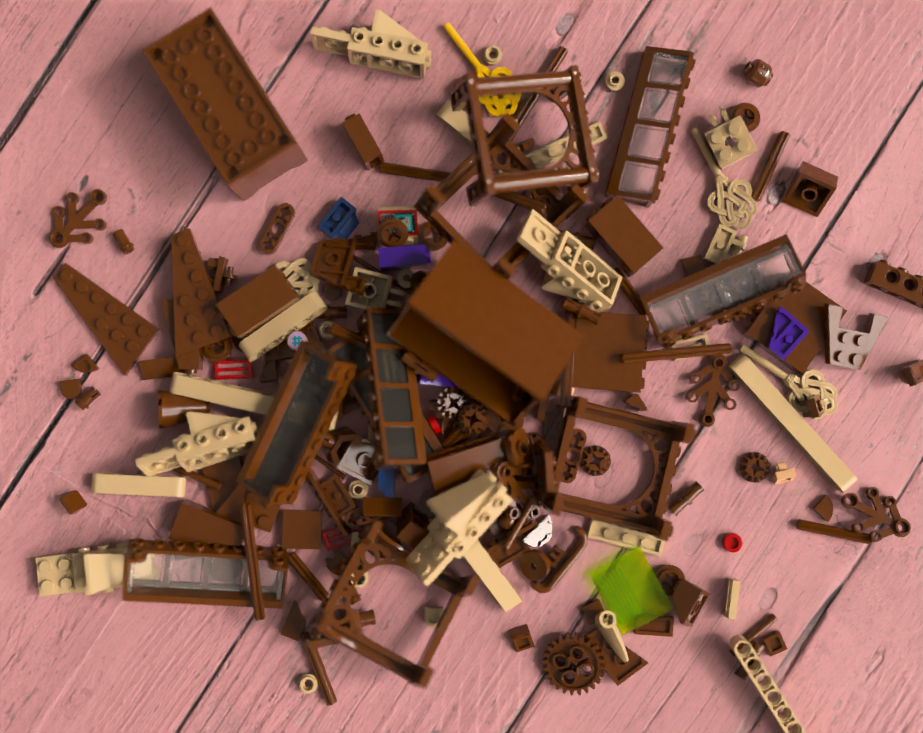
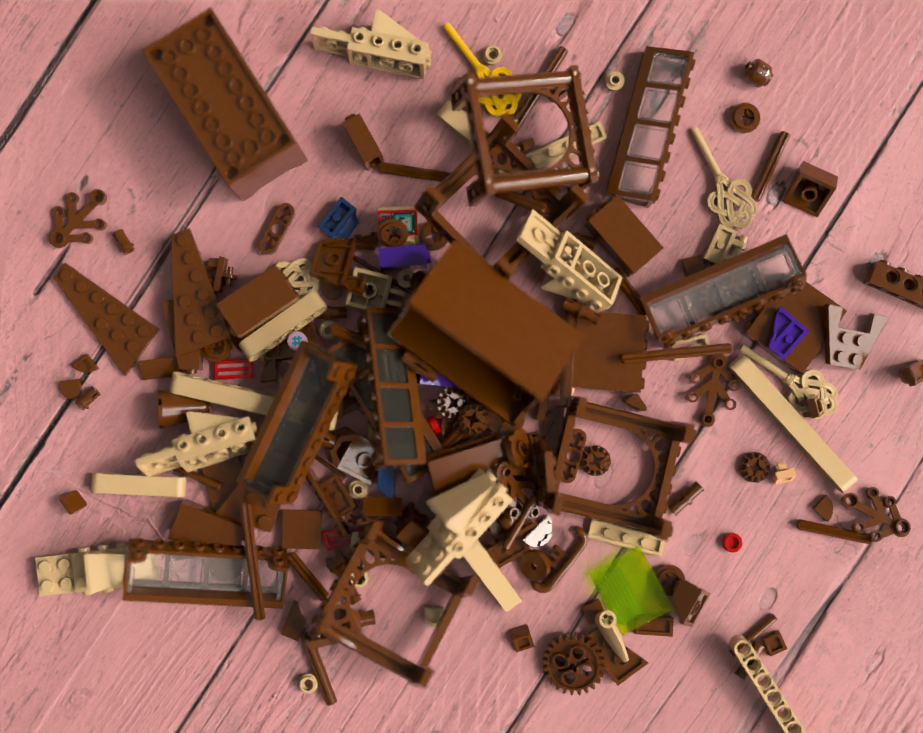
(732, 129): tan hinge -> none
(732, 598): tan tile -> none

